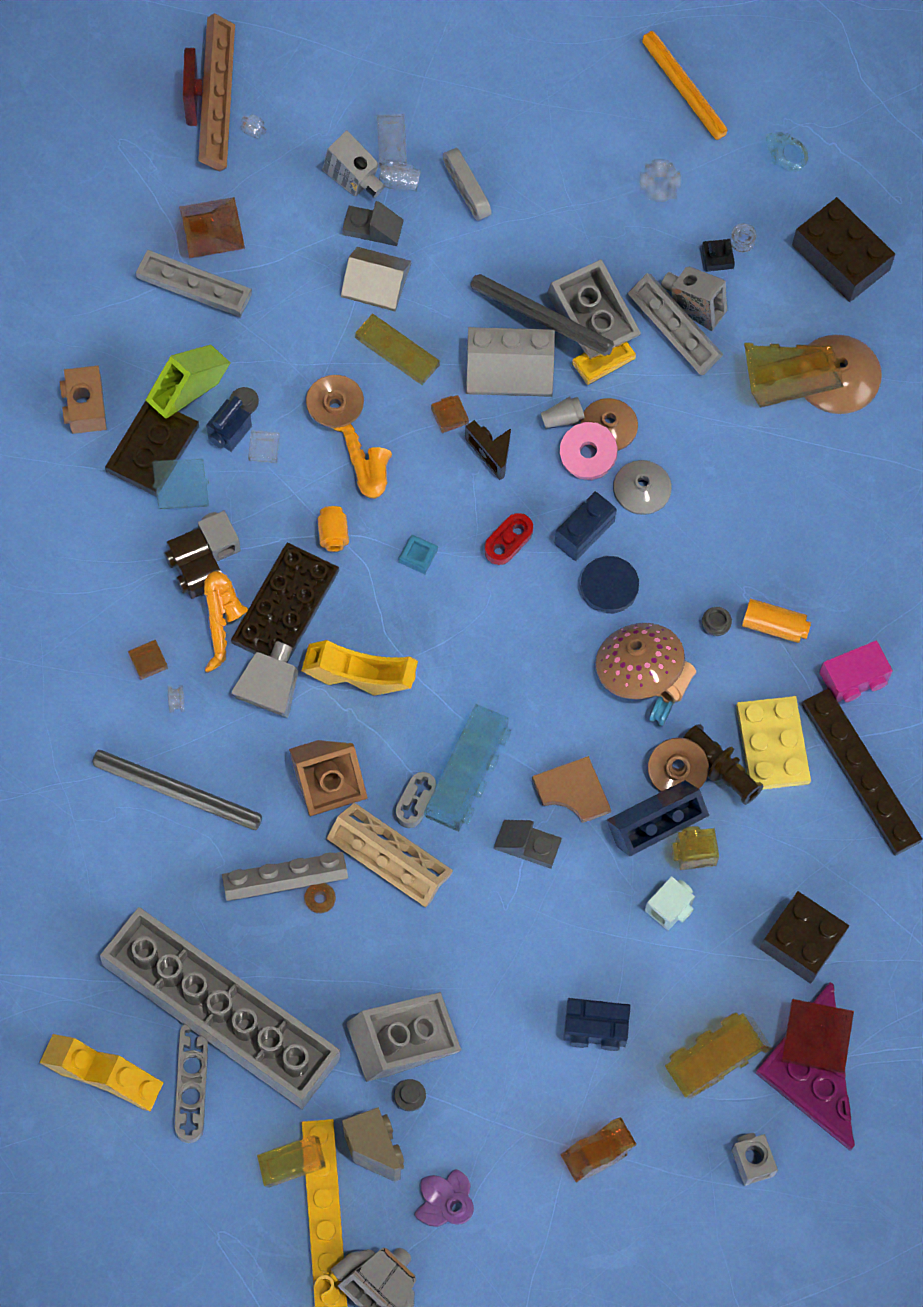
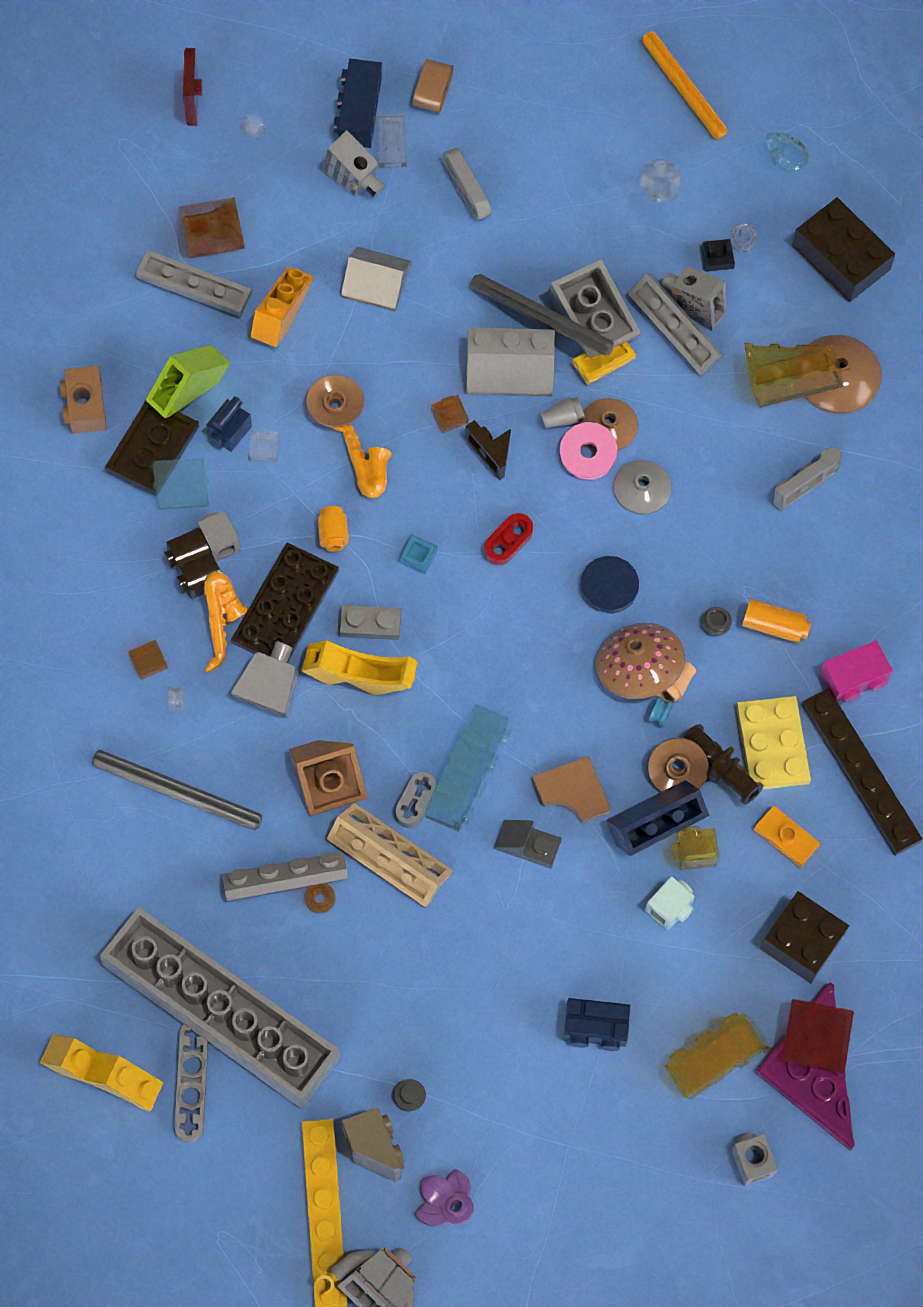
(216, 92): medium nougat plate -> none
(248, 397): dark grey plate -> none
(280, 306): none -> light orange slope
(291, 1161): clear yellow tile -> none
(359, 100): none -> dark blue brick
(370, 622): none -> light grey plate
(373, 225): dark grey slope -> none
(397, 349): clear yellow tile -> none
(400, 176): clear brick -> none
(402, 1036): light grey slope -> none
(433, 85): none -> medium nougat beam
(585, 526): dark blue brick -> none
(599, 1151): clear orange brick -> none
(787, 836): none -> light orange plate
(807, 479): none -> light grey hinge

